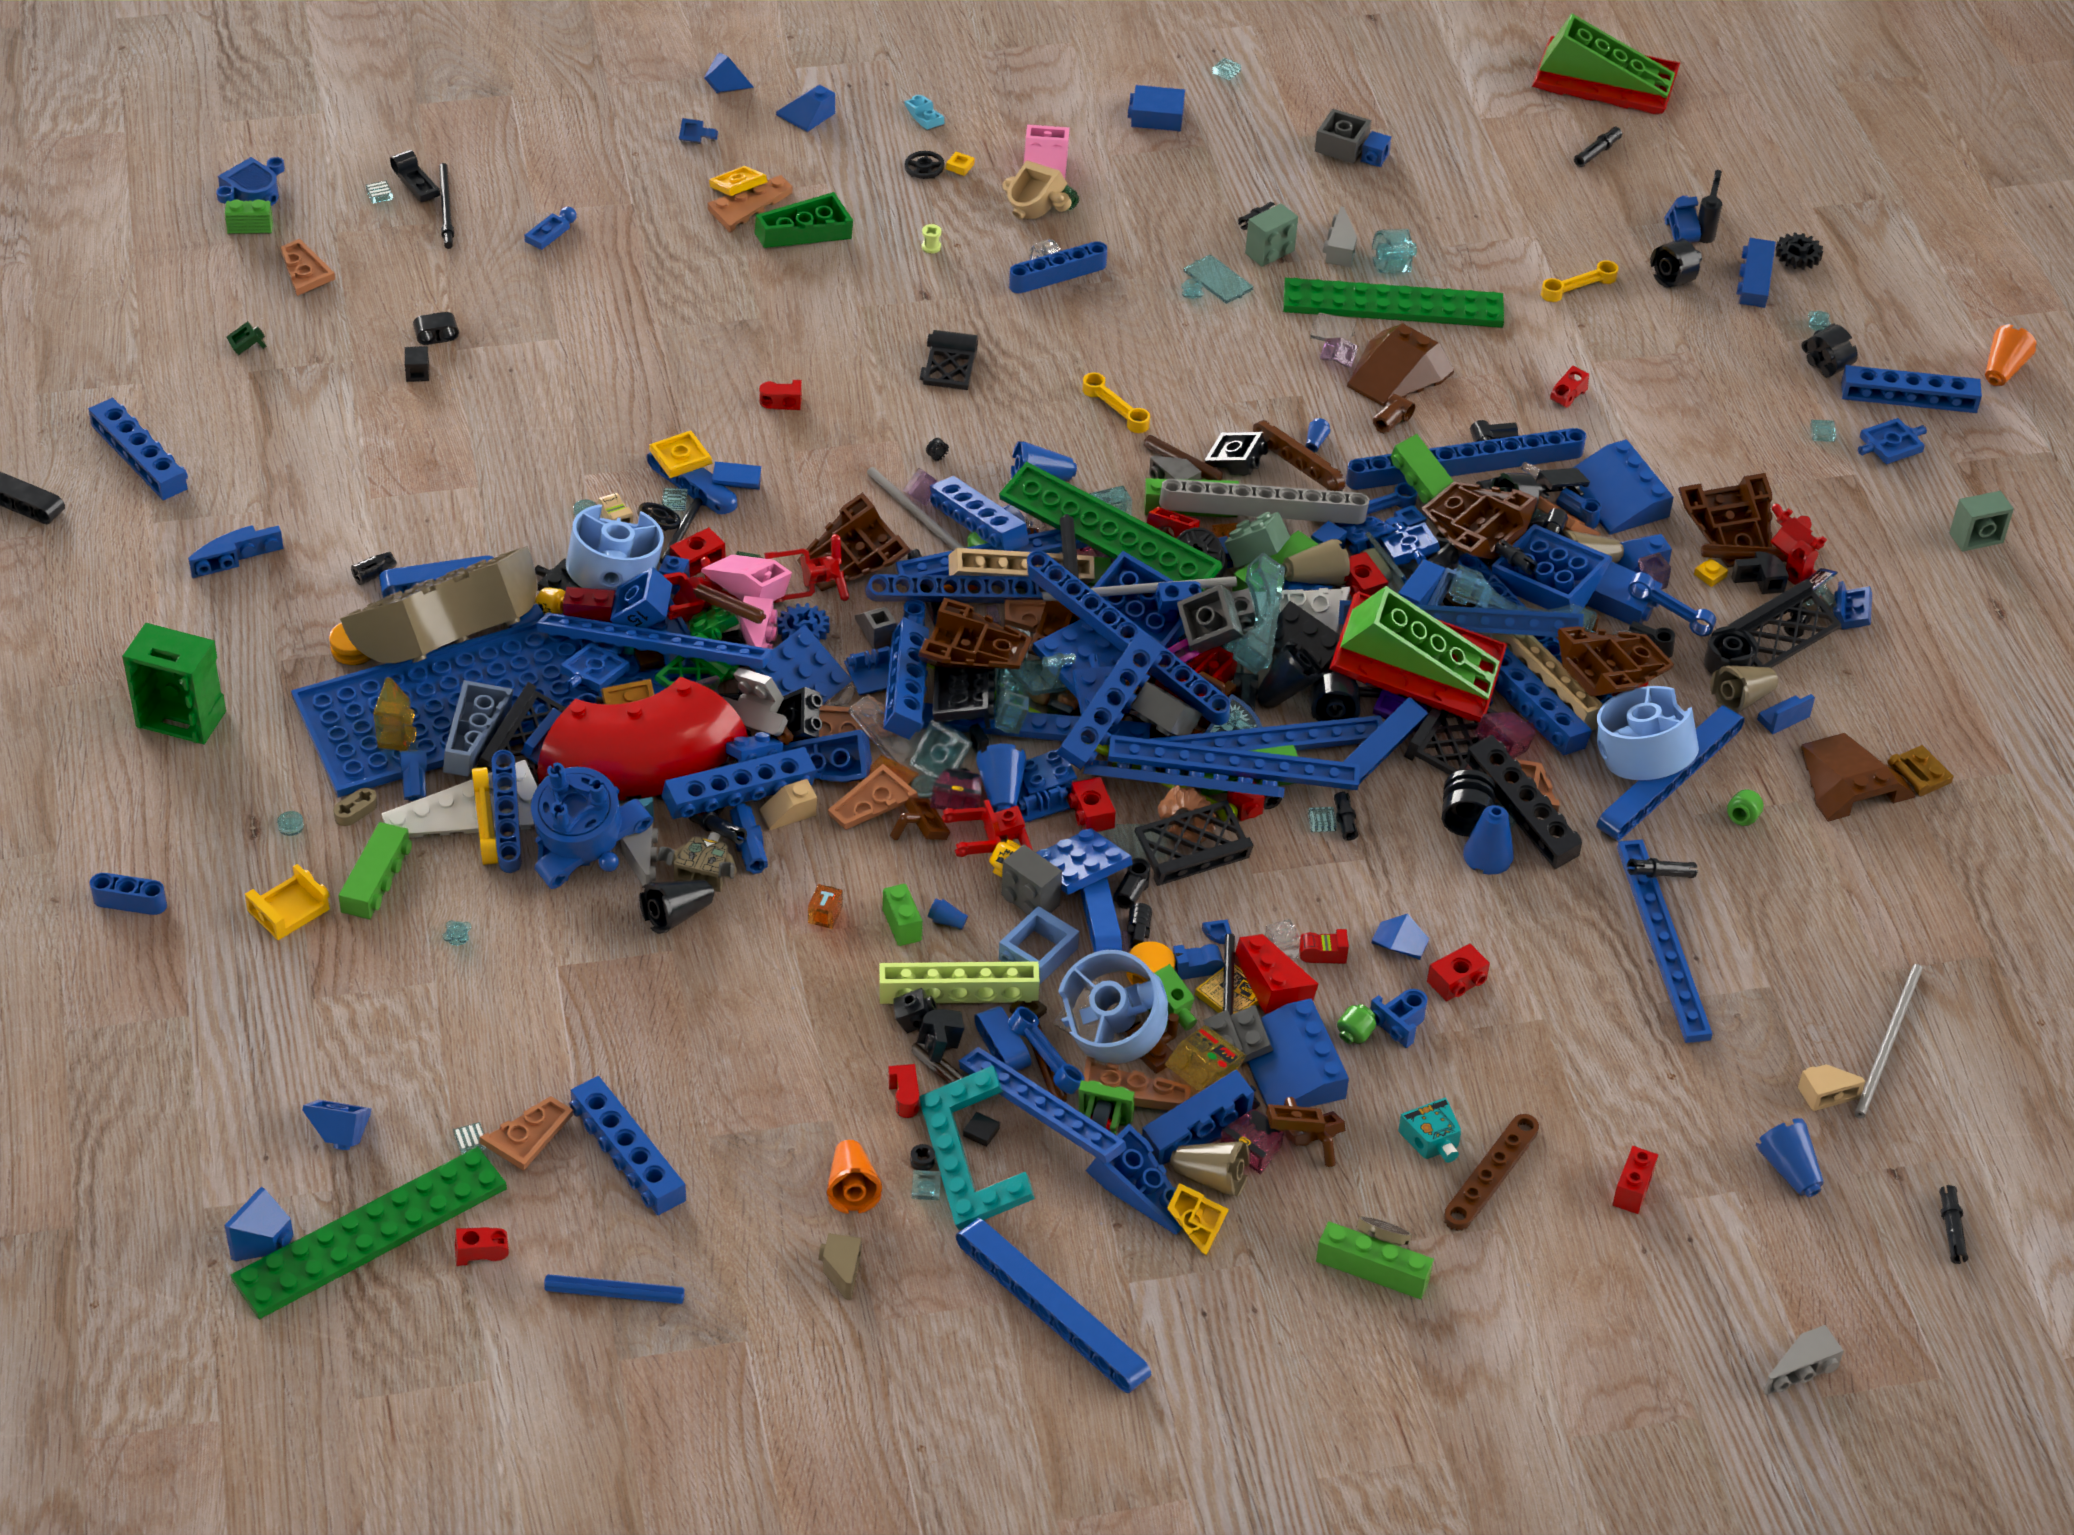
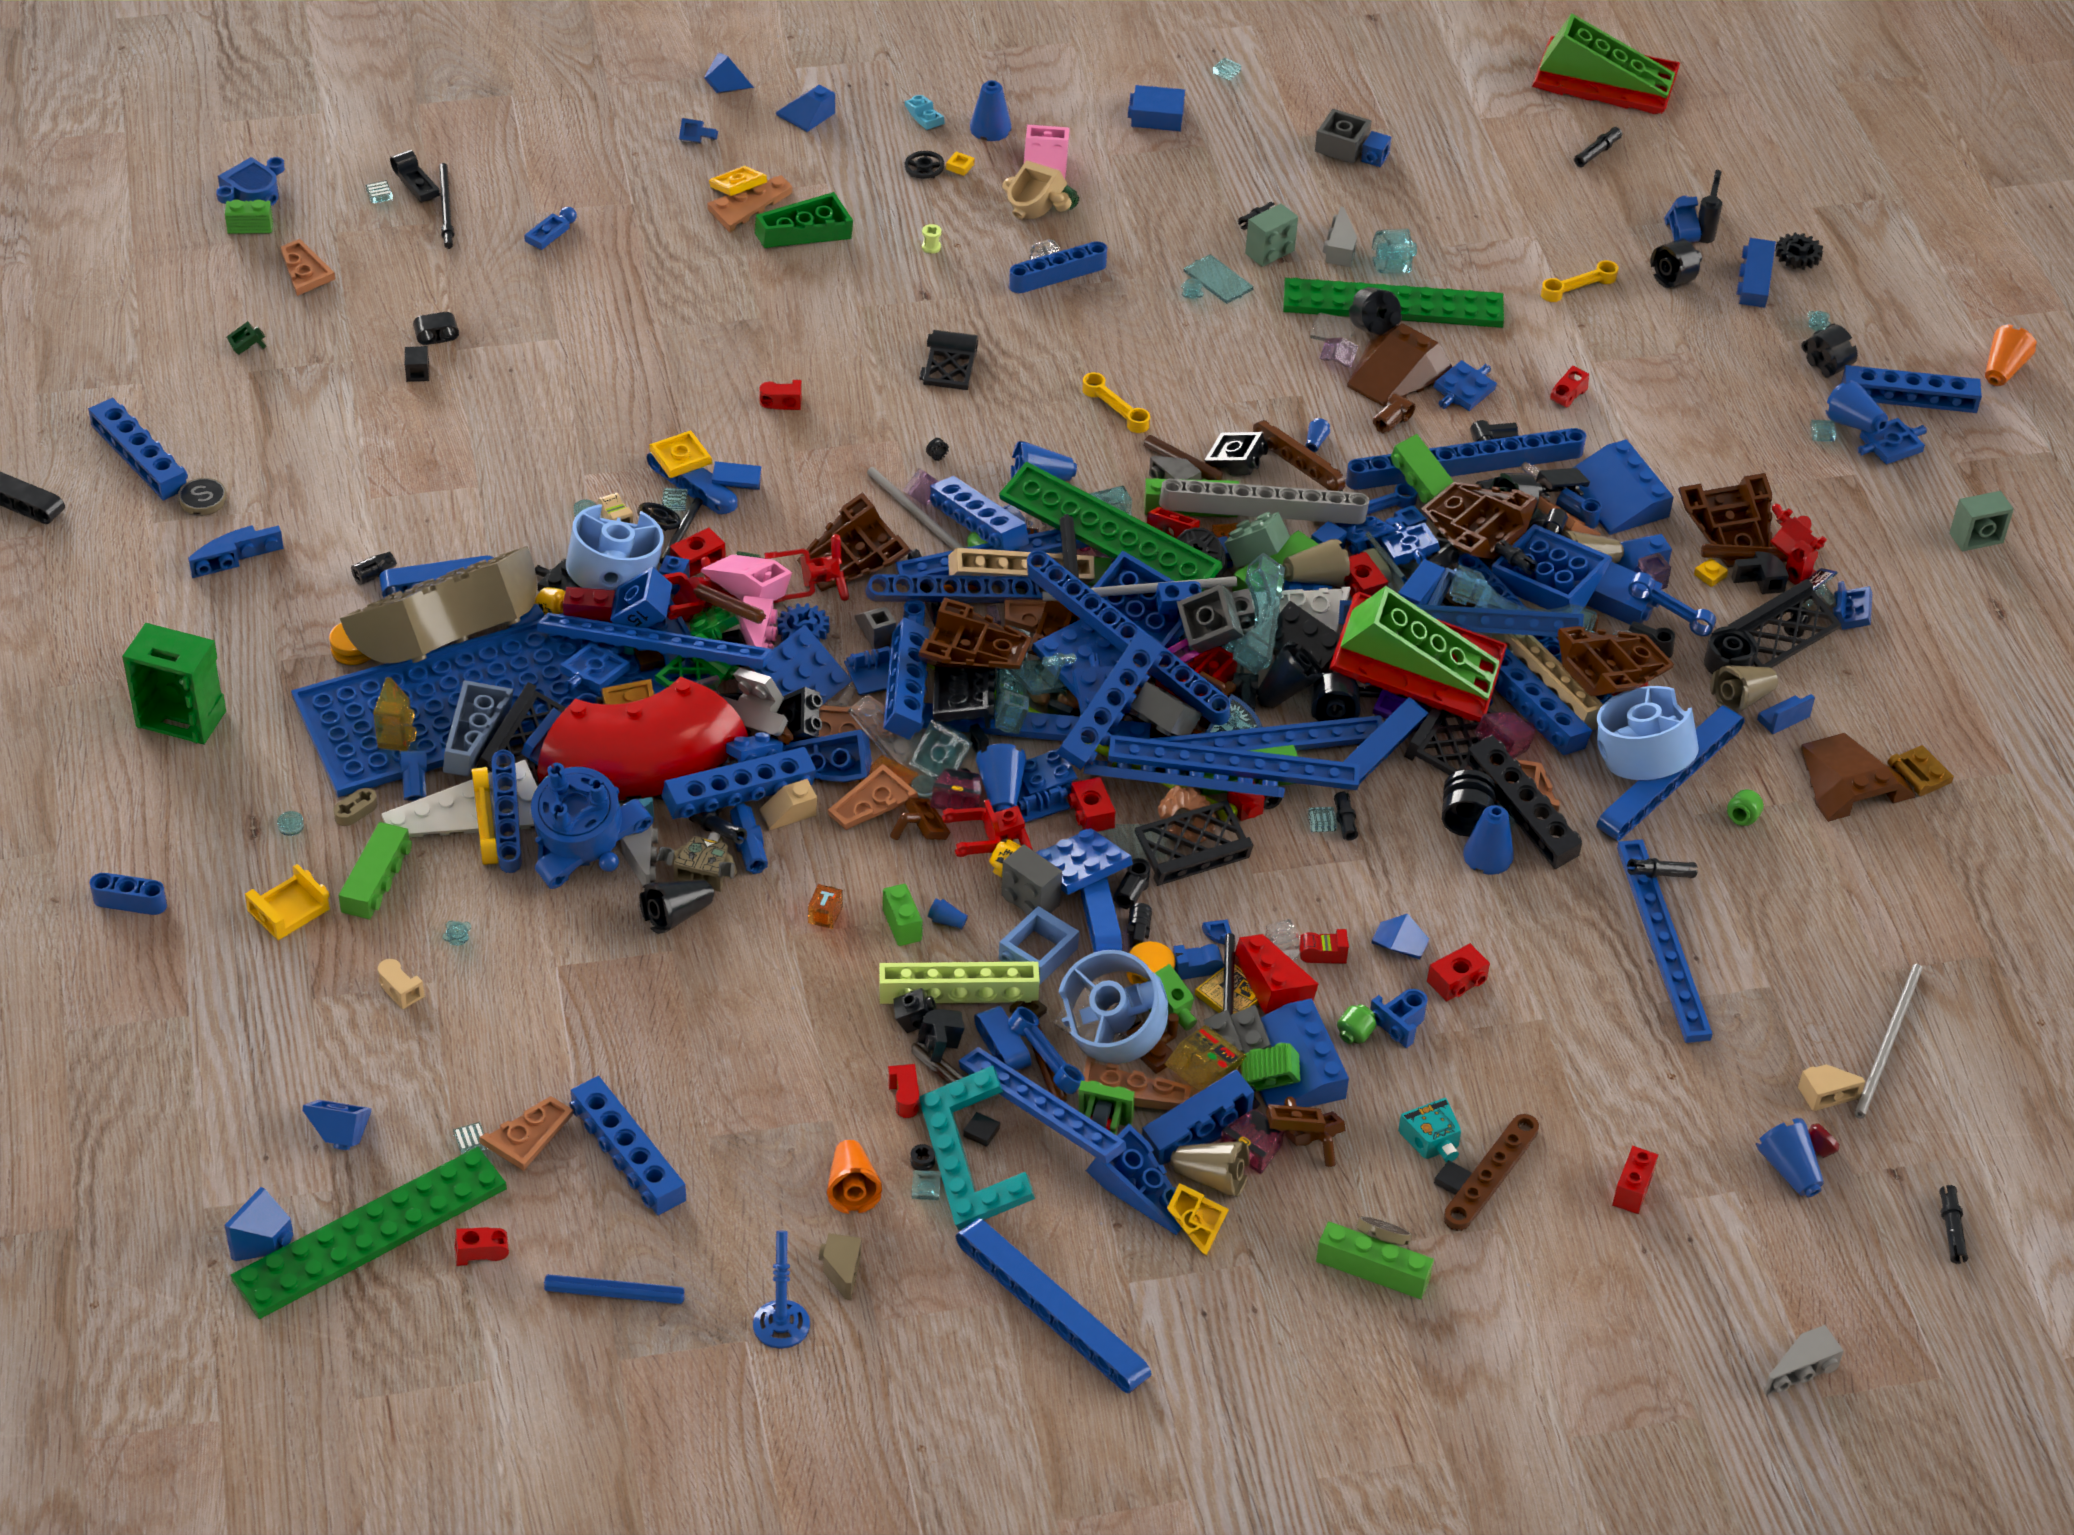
(202, 496): none -> tile
(398, 984): none -> tan leg
(781, 1314): none -> blue dish
(991, 113): none -> blue cone
(1271, 1067): none -> bright green brick
(1375, 310): none -> black brick
(1452, 1177): none -> black tile
(1464, 385): none -> blue plate
(1823, 1142): none -> dark red cone
(1855, 408): none -> blue cone

